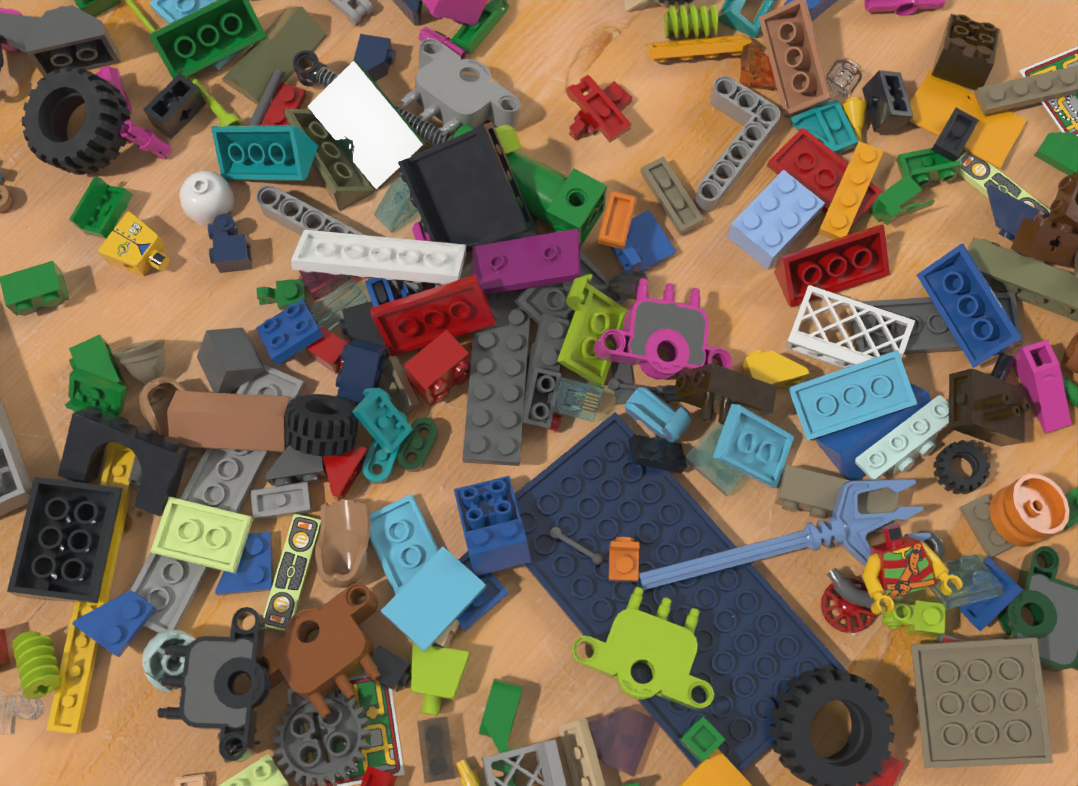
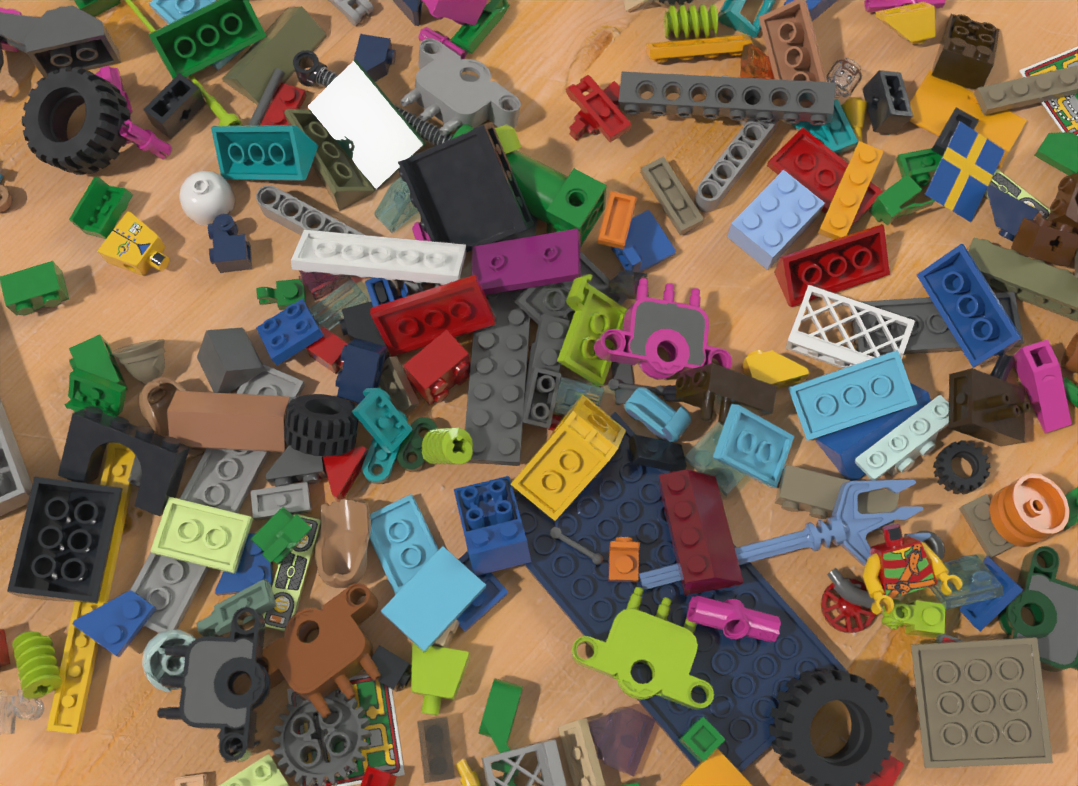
(257, 596): none -> sand green hinge
(281, 535): none -> green piece
(447, 446): none -> lime piece
(570, 458): none -> yellow bracket
(699, 531): none -> dark red slope
(733, 619): none -> dark pink piece
(739, 89): none -> dark grey brick
(911, 21): none -> yellow slope
(965, 172): none -> blue sticker

